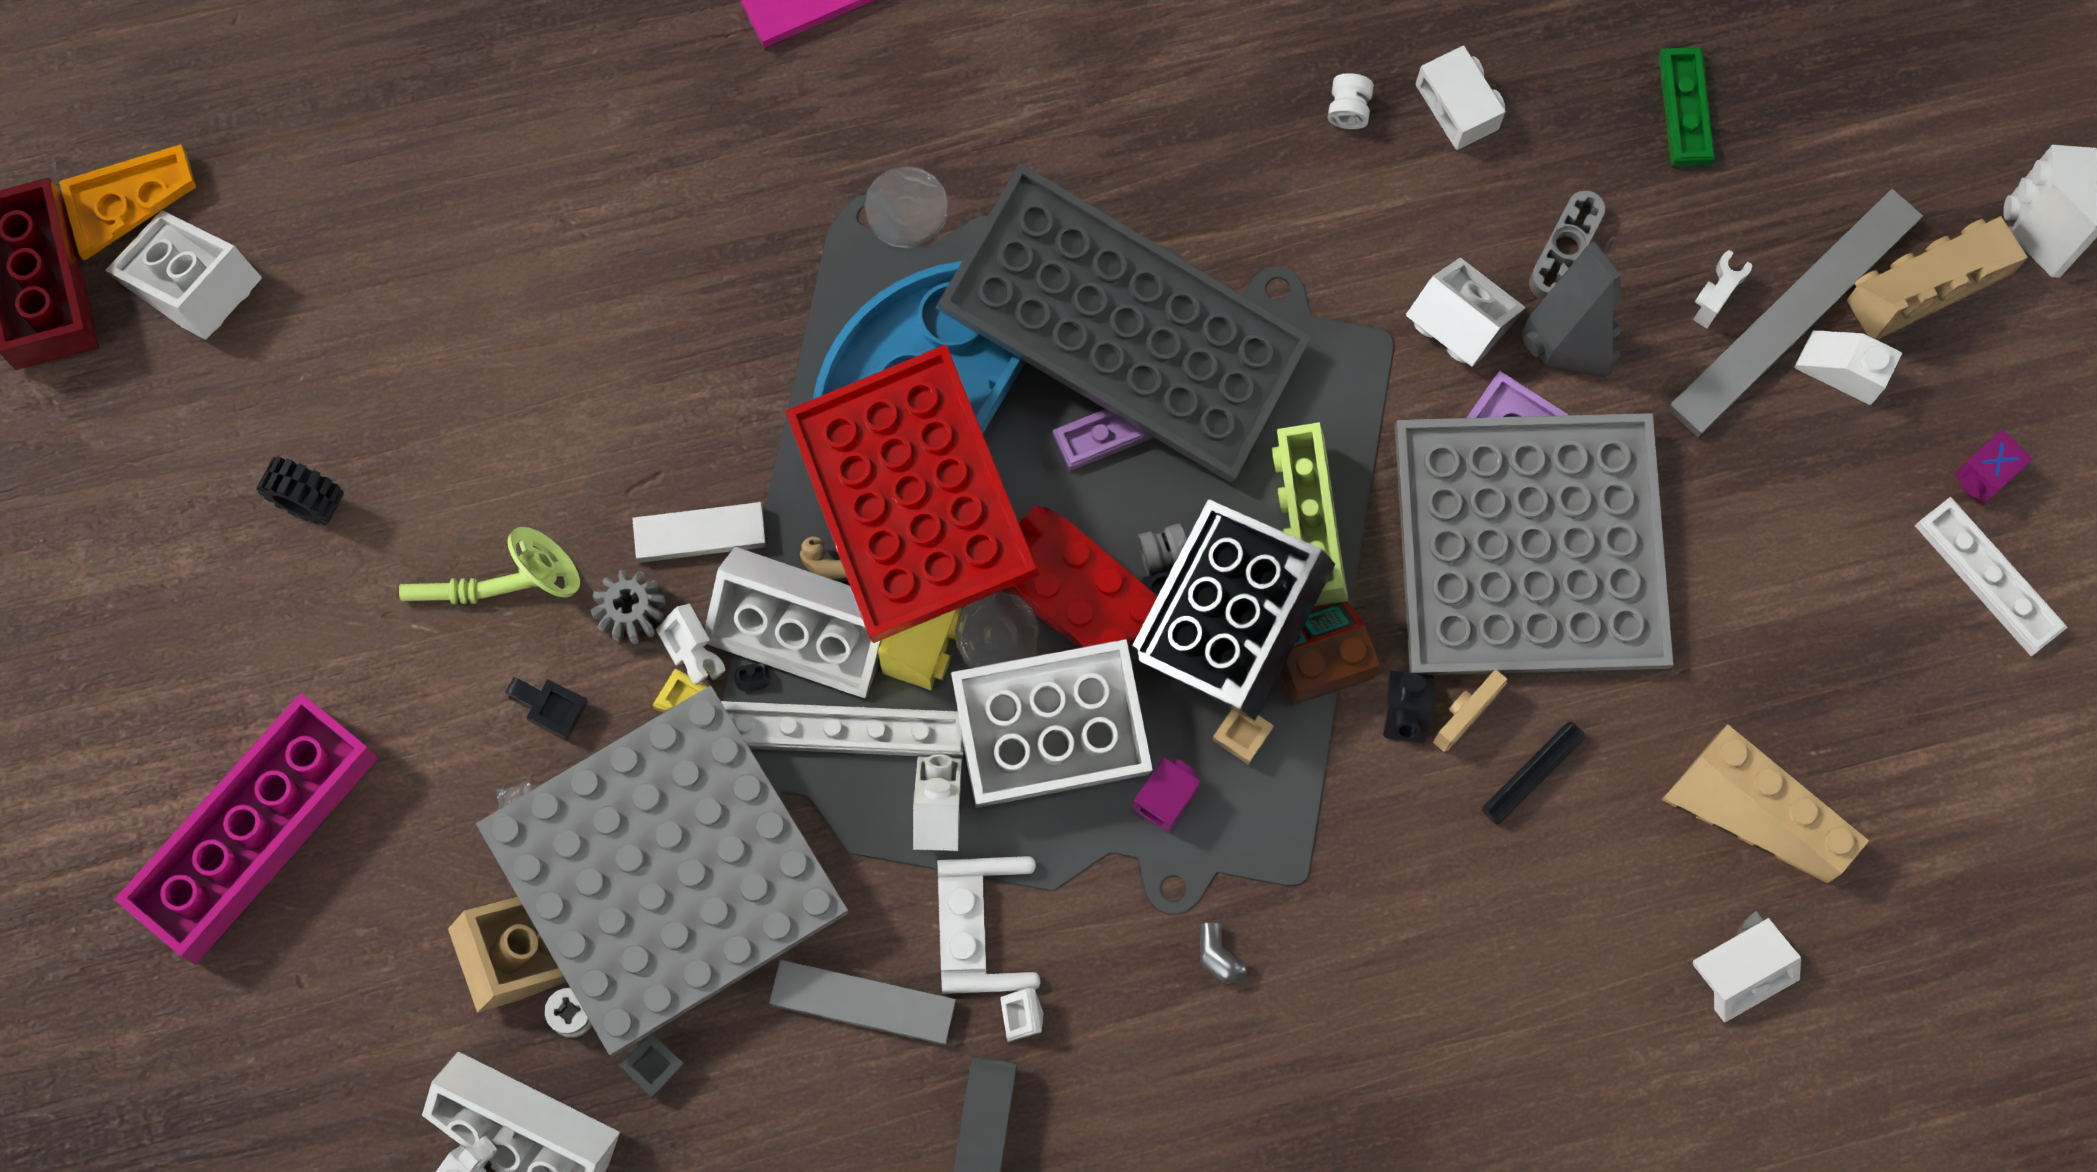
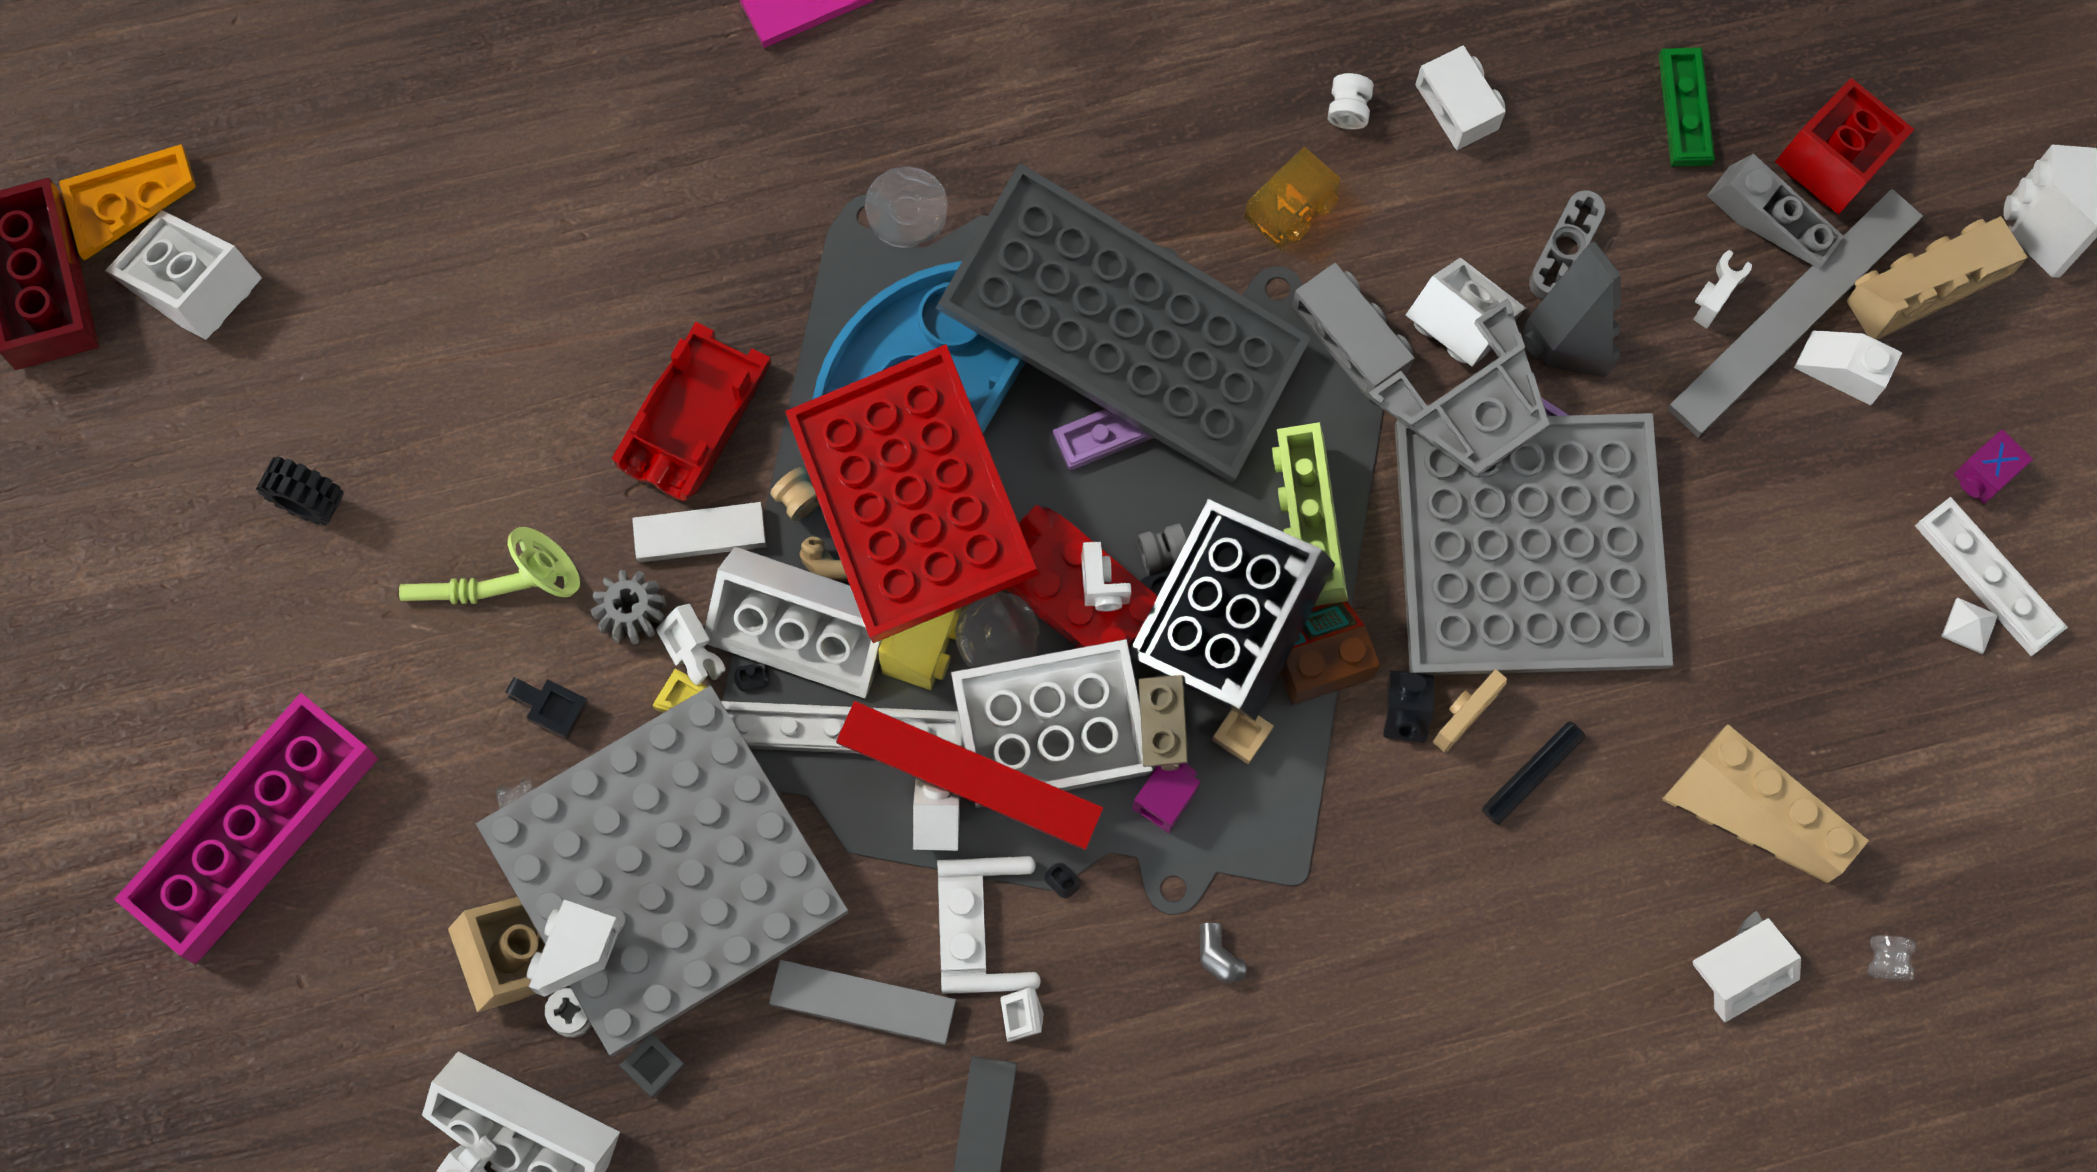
(575, 949): none -> white slope
(690, 413): none -> red piece
(796, 494): none -> tan wheel
(969, 775): none -> red tile
(1062, 880): none -> black rock
(1096, 572): none -> white bracket
(1163, 722): none -> dark tan hinge
(1293, 199): none -> clear yellow brick
(1352, 329): none -> light grey brick
(1484, 414): none -> light grey wing
(1774, 211): none -> light grey slope
(1844, 145): none -> red slope
(1892, 958): none -> clear wheel
(1969, 626): none -> white slope

